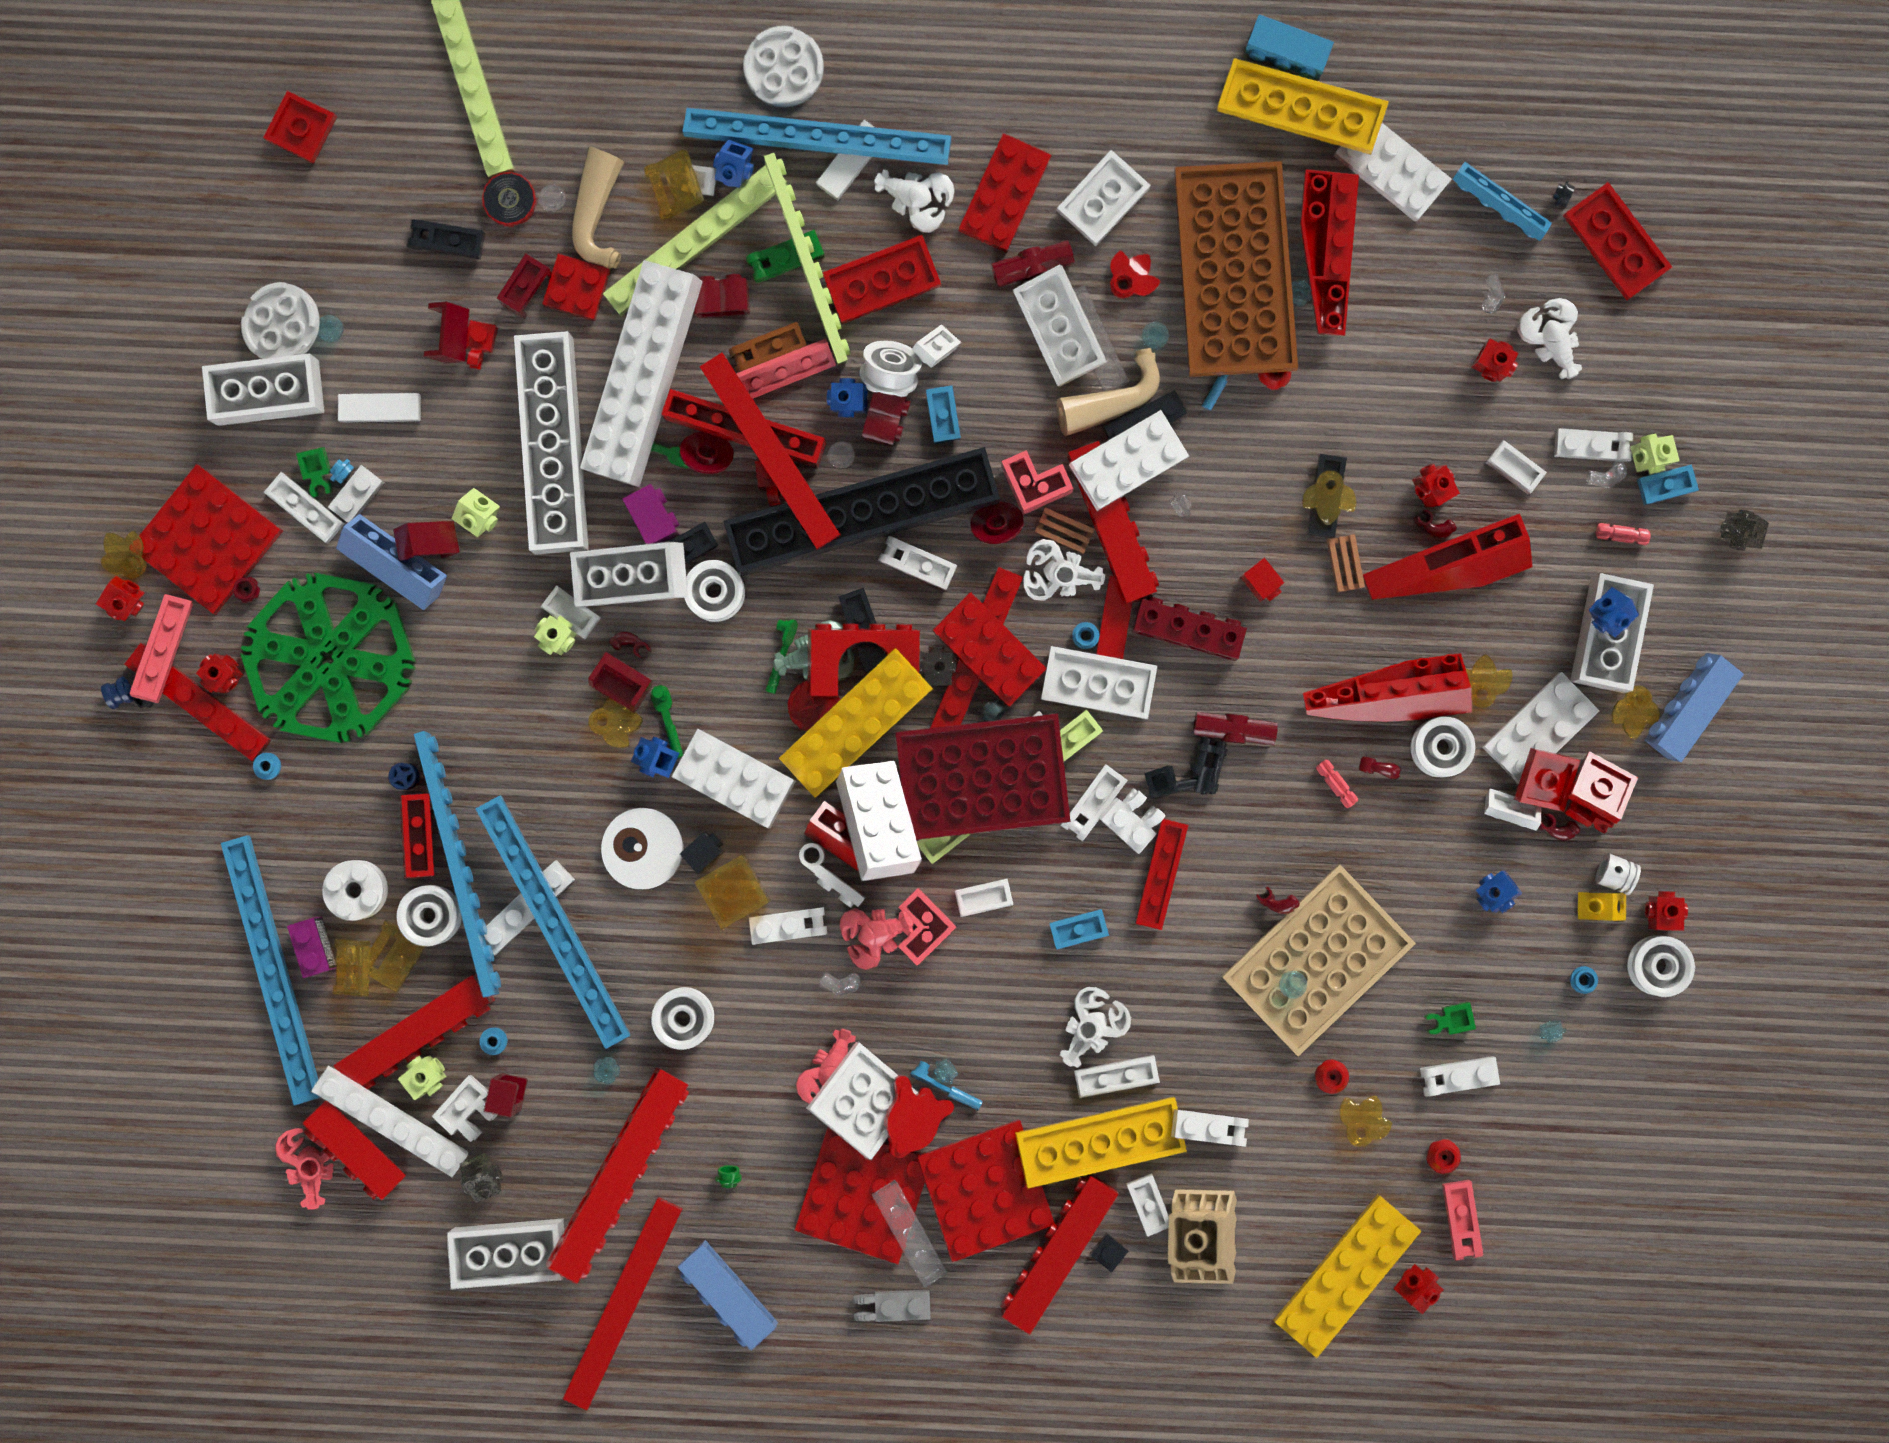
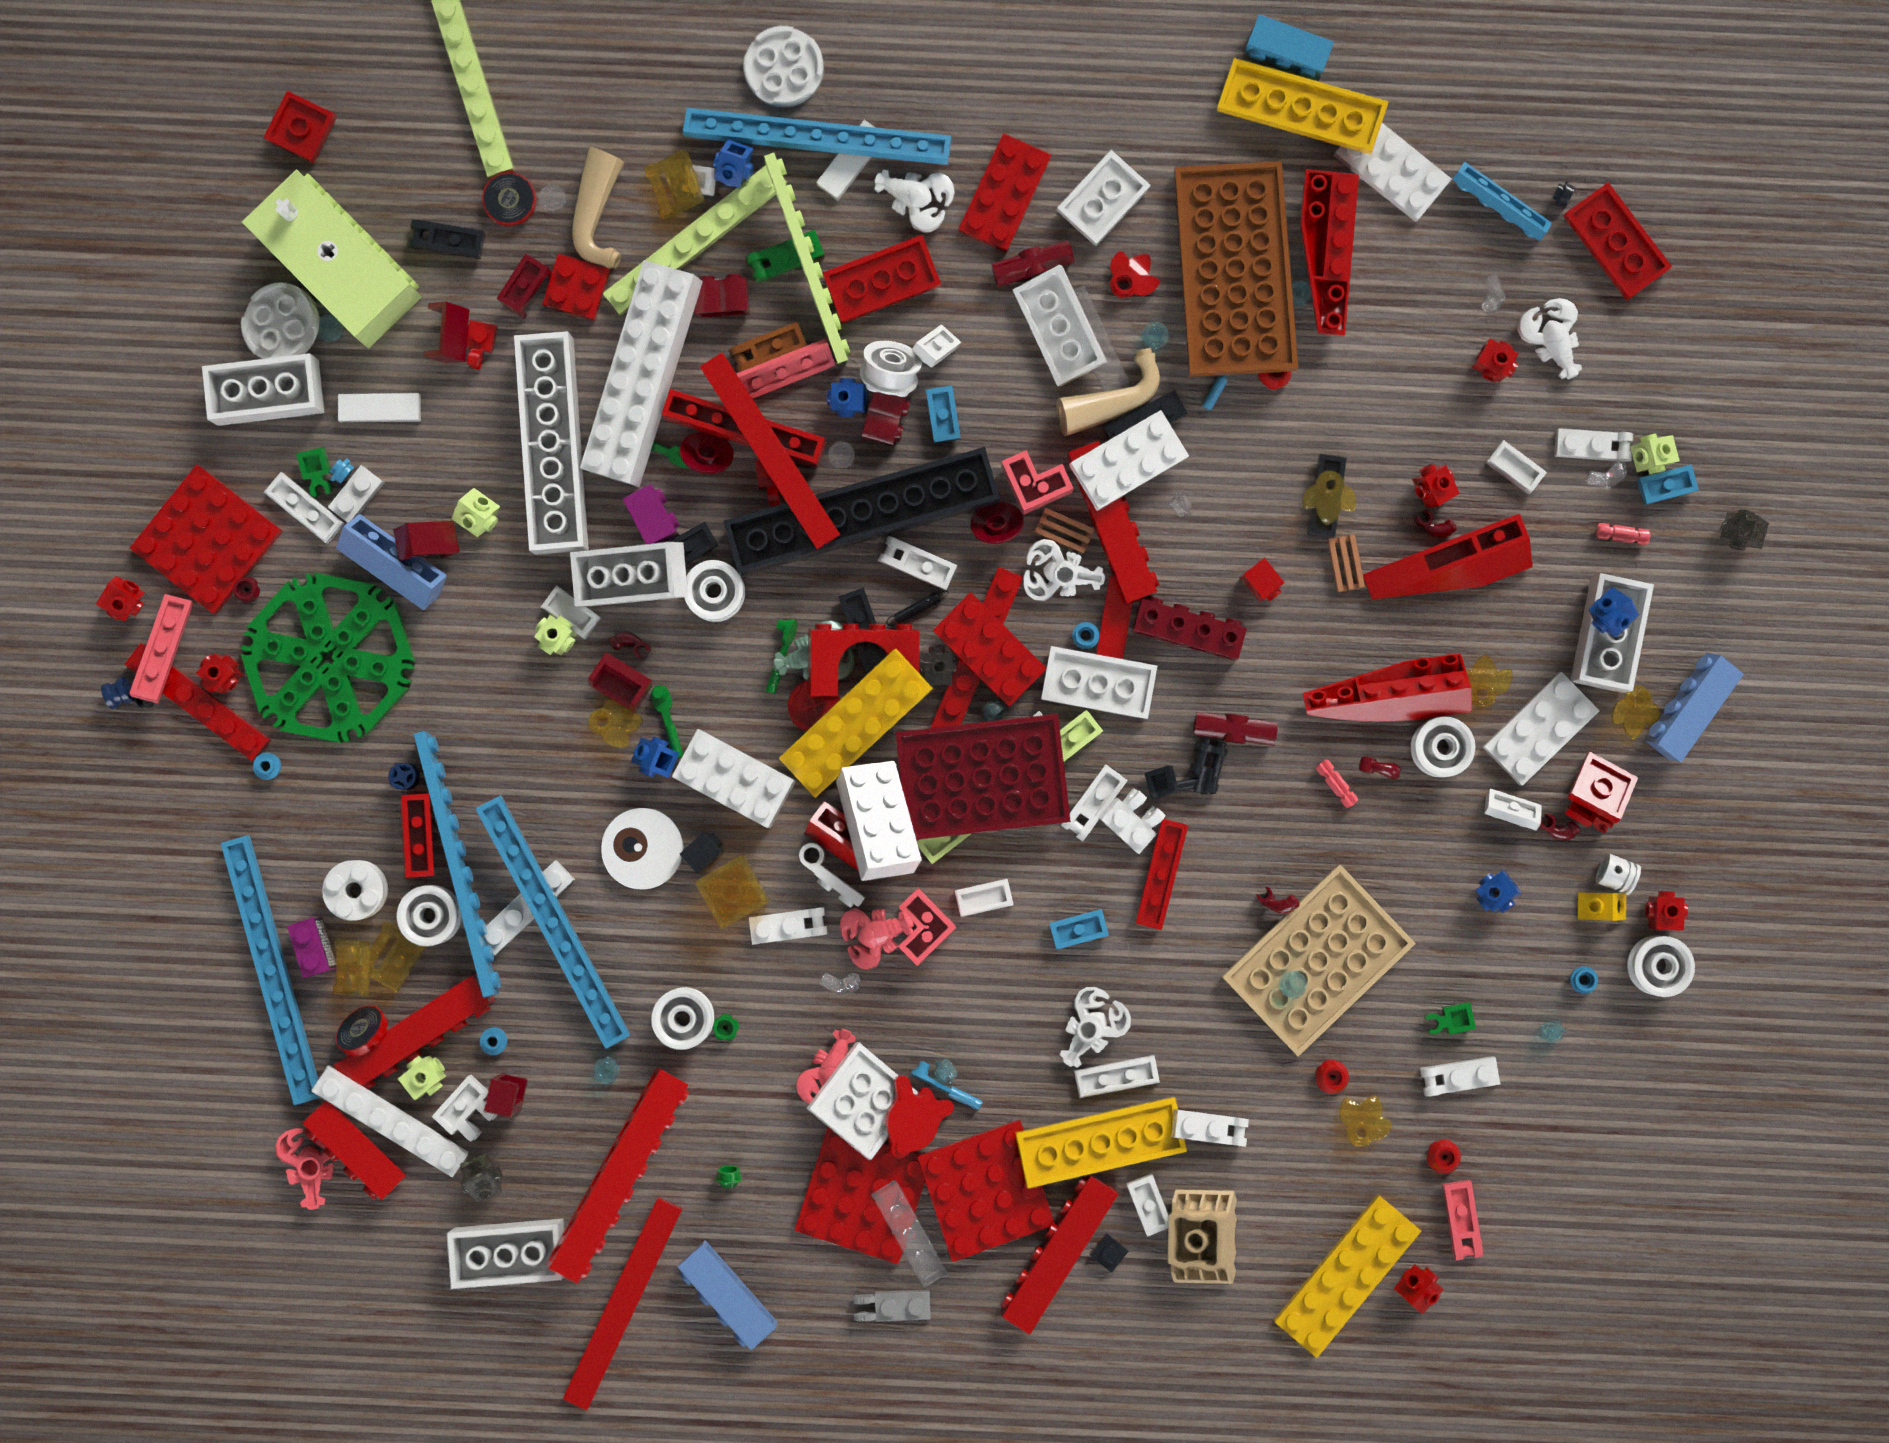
(123, 554): clear yellow plate -> none
(333, 257): none -> yellowish green piece
(361, 1030): none -> tile
(720, 1033): none -> green plate
(917, 608): none -> black piece
(1547, 779): red plate -> none

